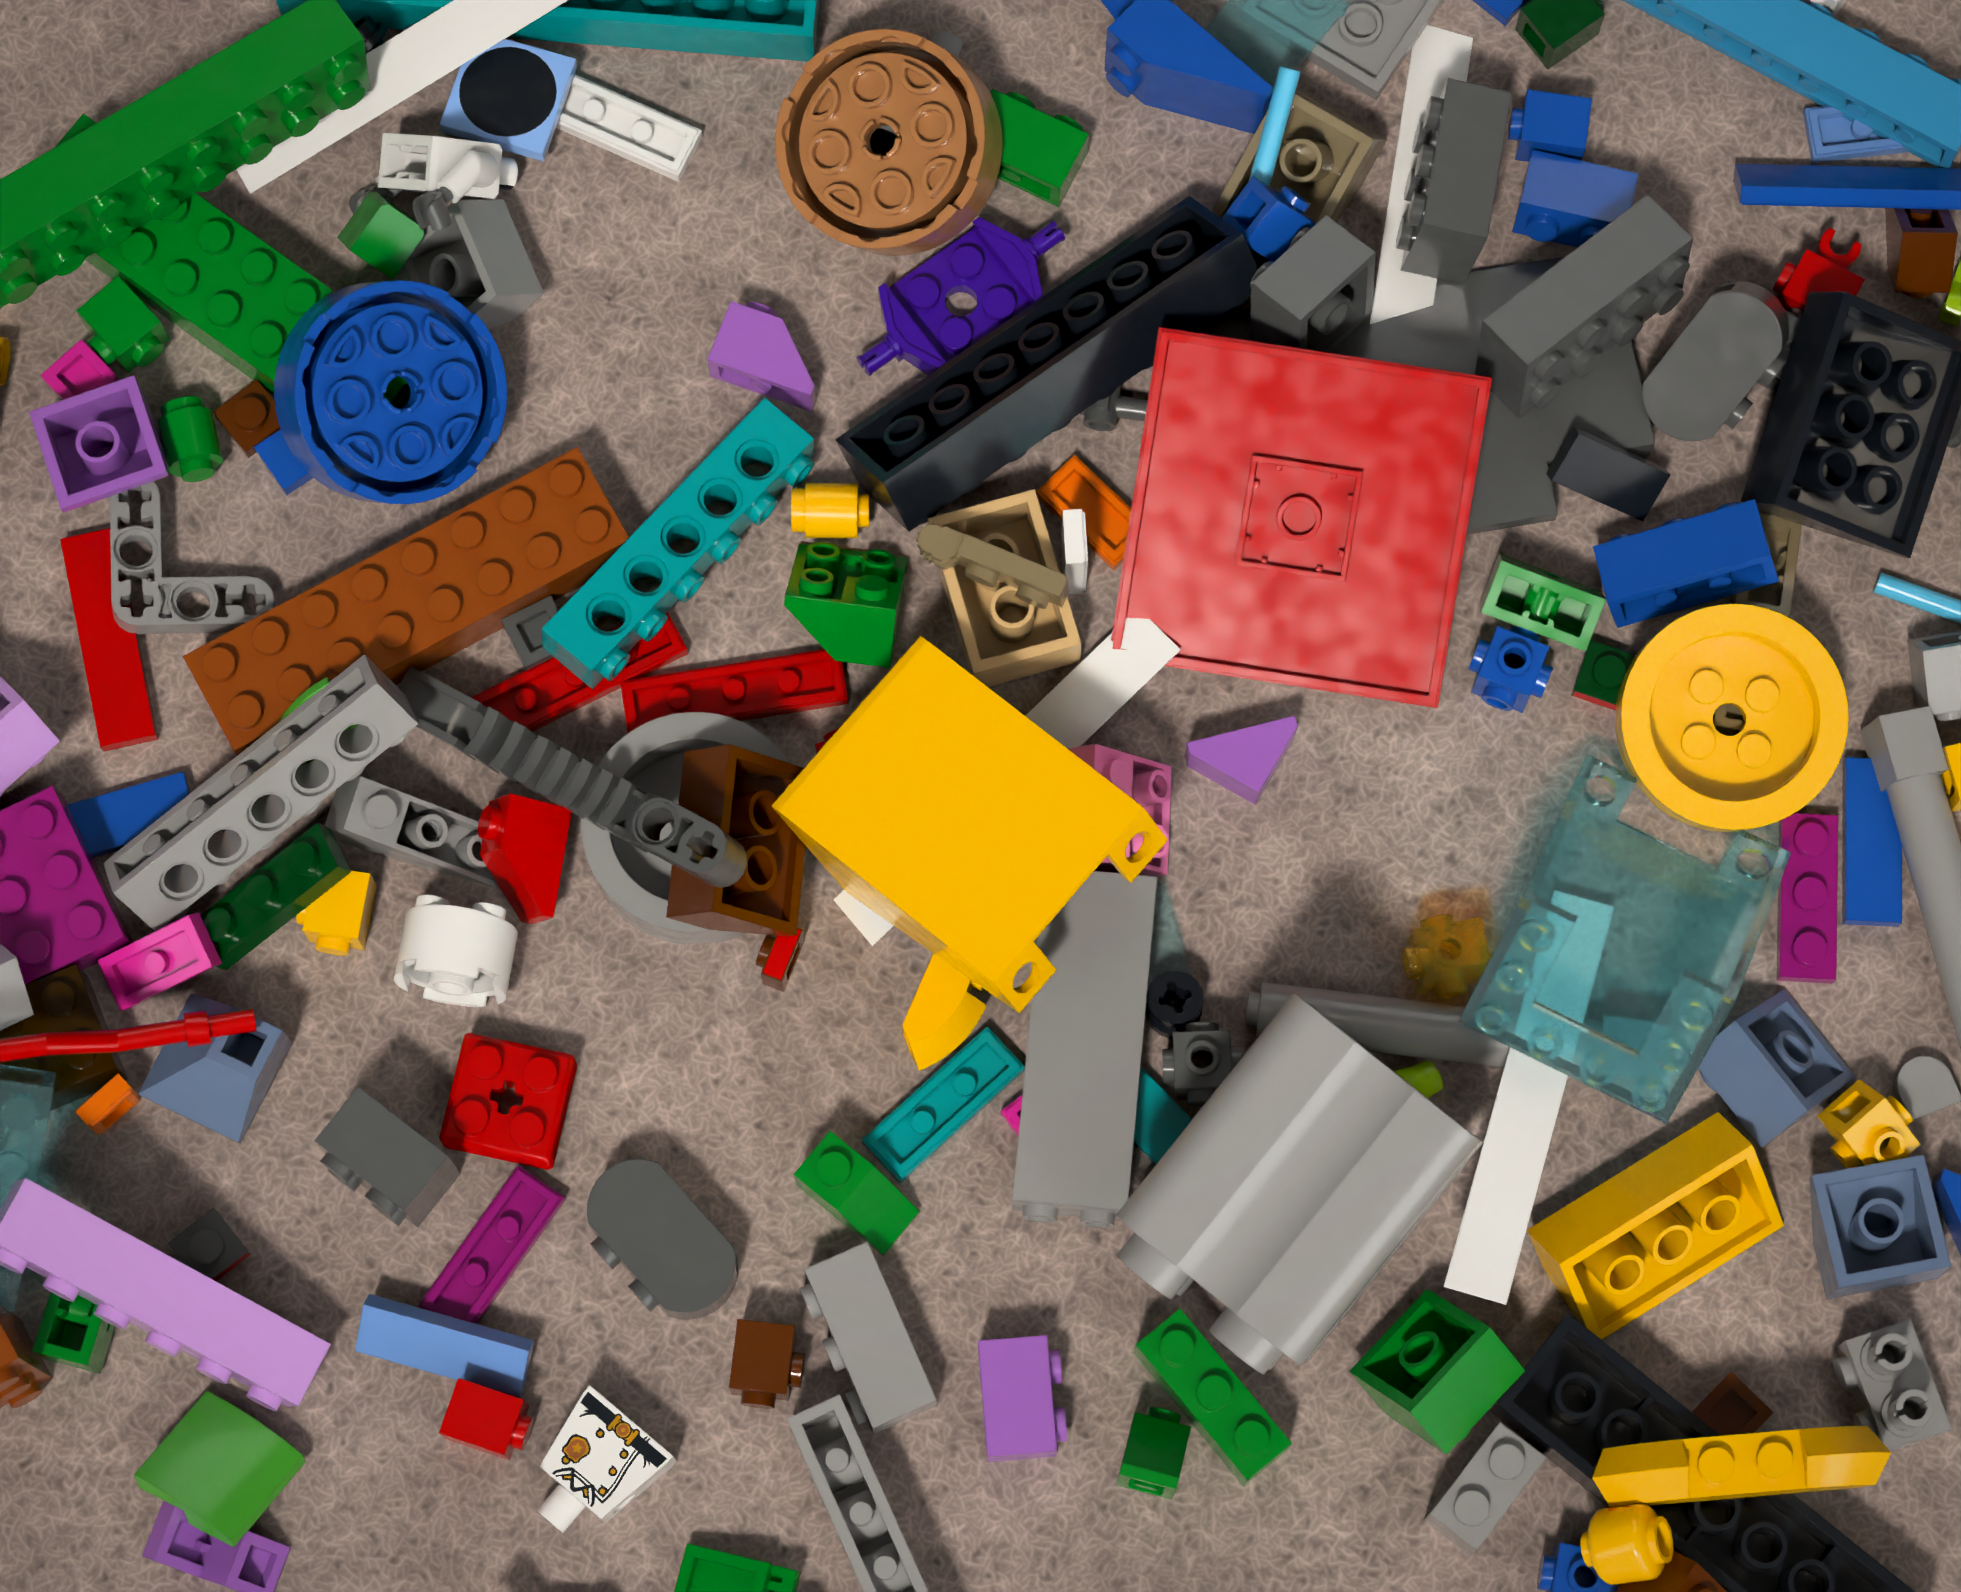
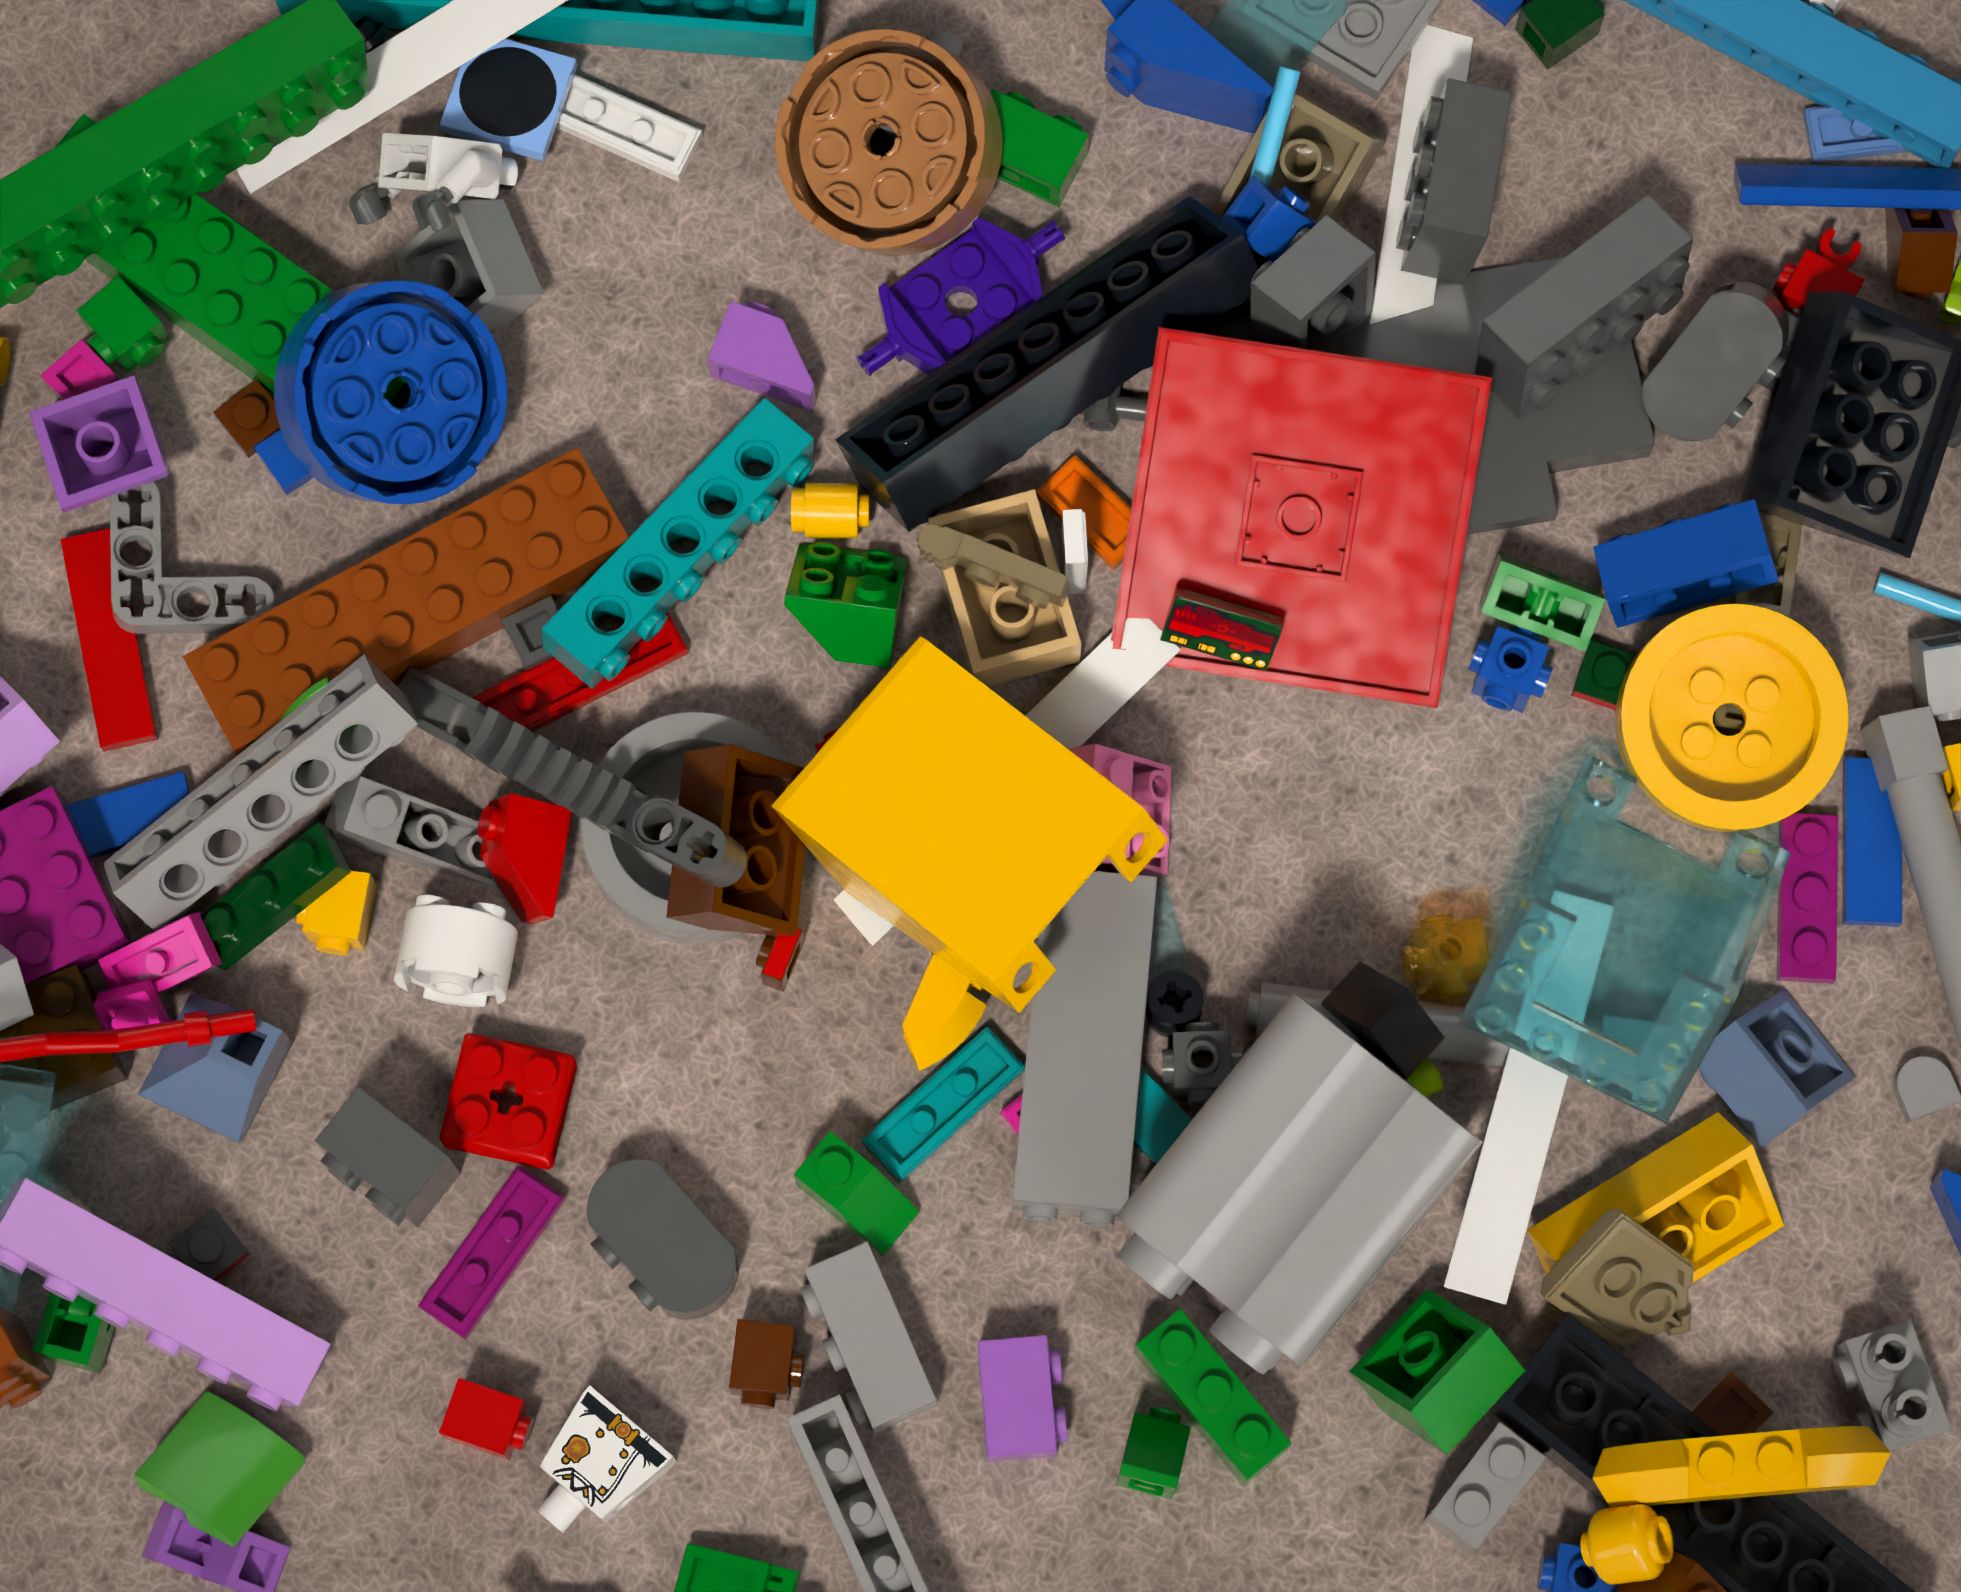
(108, 1105): orange tile -> none
(130, 1006): none -> dark pink plate
(189, 439): green brick -> none
(381, 234): green piece -> none
(444, 1345): medium blue tile -> none
(739, 689): red tile -> none
(1222, 628): none -> slope
(1244, 757): medium lavender slope -> none
(1384, 1018): none -> black slope
(1550, 125): blue brick -> none
(1570, 198): blue brick -> none
(1608, 474): black tile -> none
(1622, 1282): none -> dark tan tile
(1868, 1127): yellow brick -> none
(1876, 1227): sand blue slope -> none

